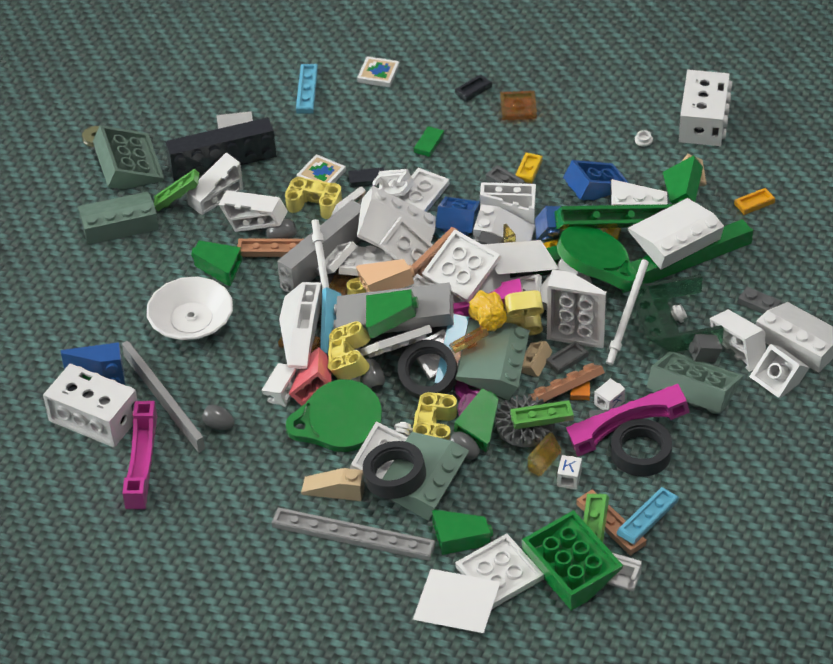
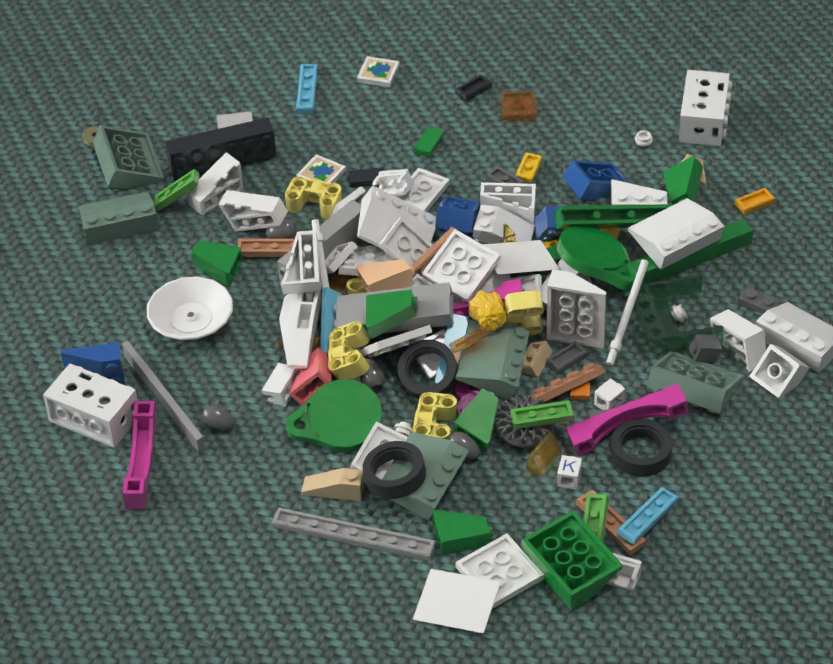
(303, 267): none -> white wedge

